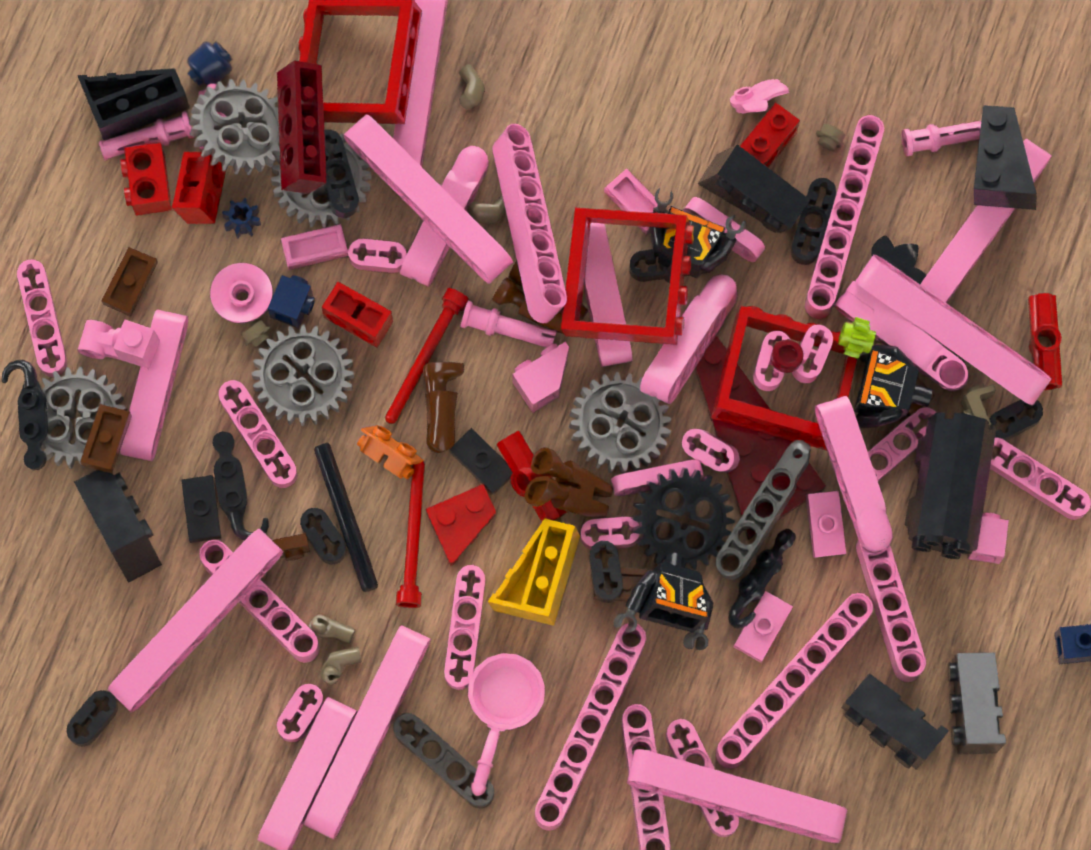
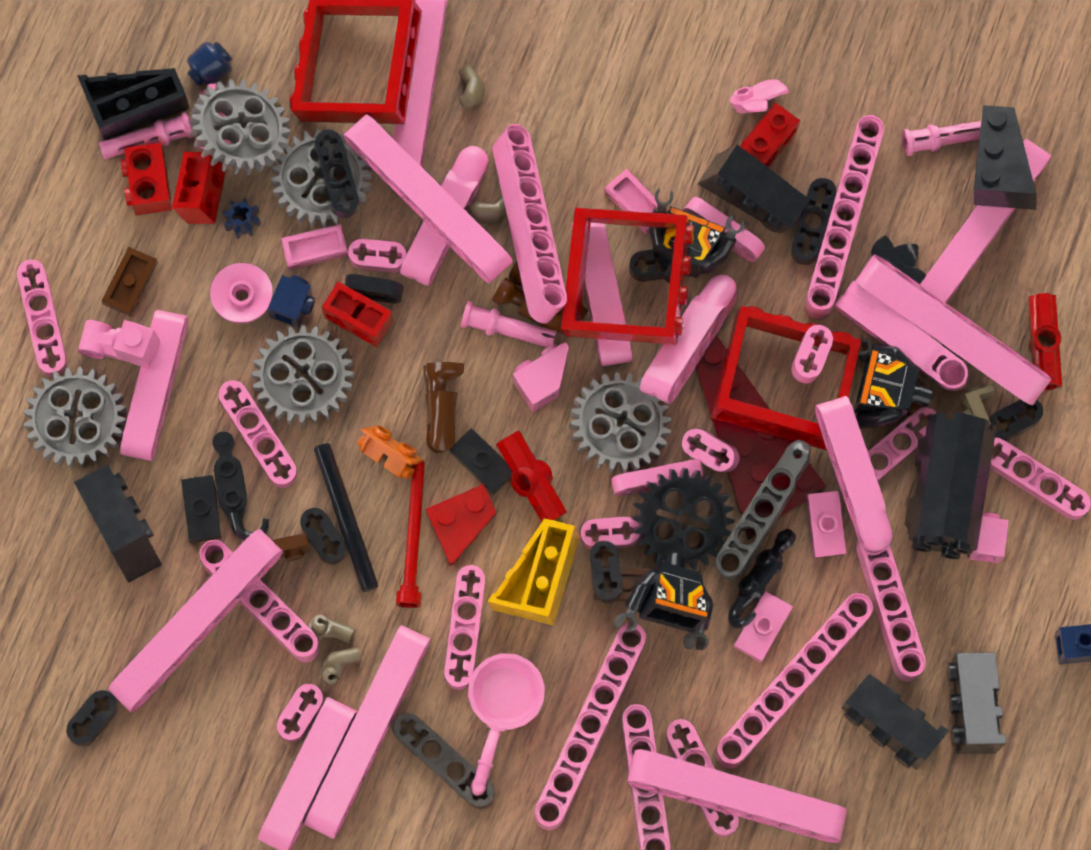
(31, 413): black piece -> none
(106, 438): reddish brown plate -> none
(256, 334): dark tan plate -> none
(301, 127): dark red brick -> none
(375, 288): none -> black beam
(453, 303): red piece -> none
(571, 488): reddish brown piece -> none
(765, 360): bright pink beam -> none
(787, 356): dark red tile -> none
(830, 137): dark tan plate -> none
(857, 337): lime gear -> none

